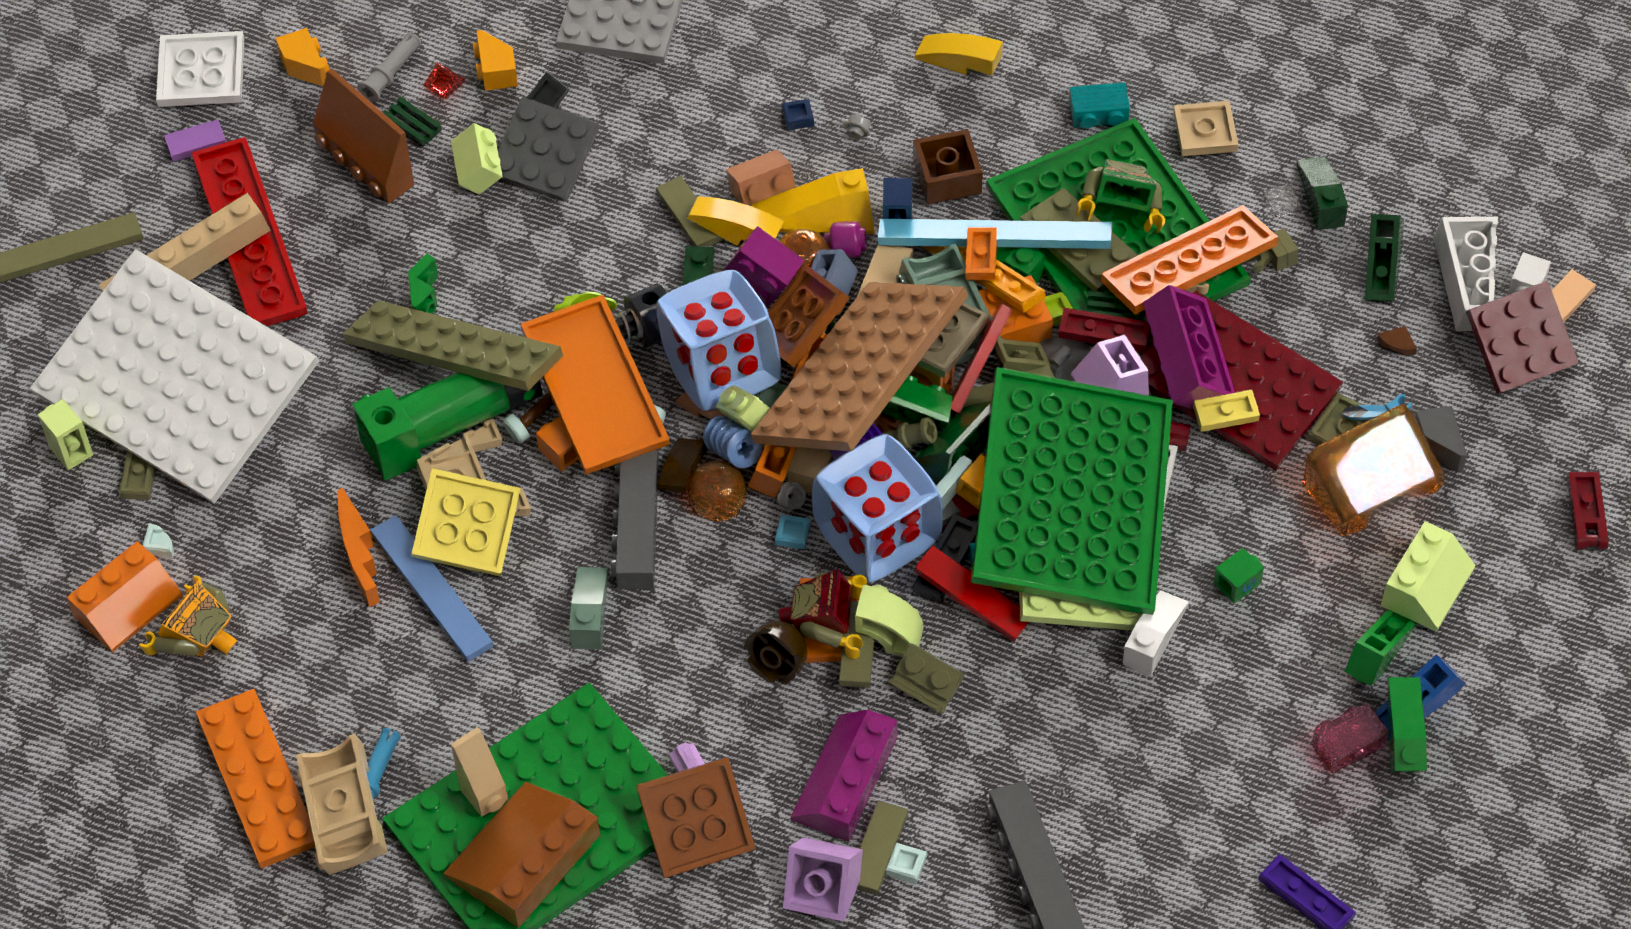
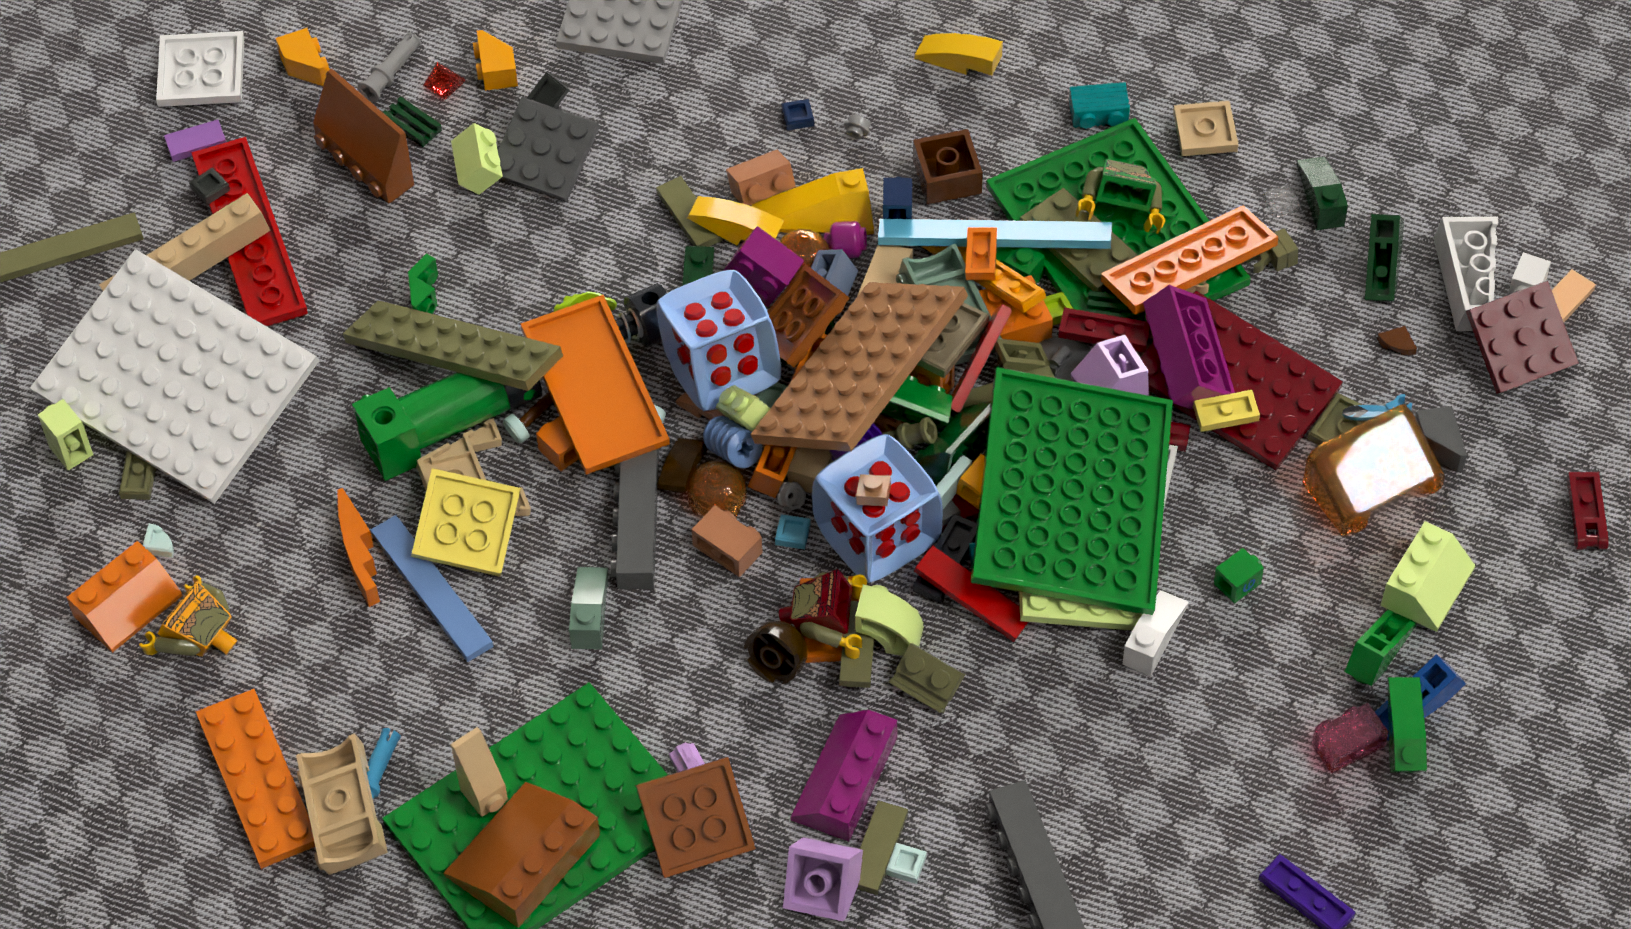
(209, 186): none -> pearl dark grey tile
(727, 540): none -> nougat brick
(873, 490): none -> medium nougat plate

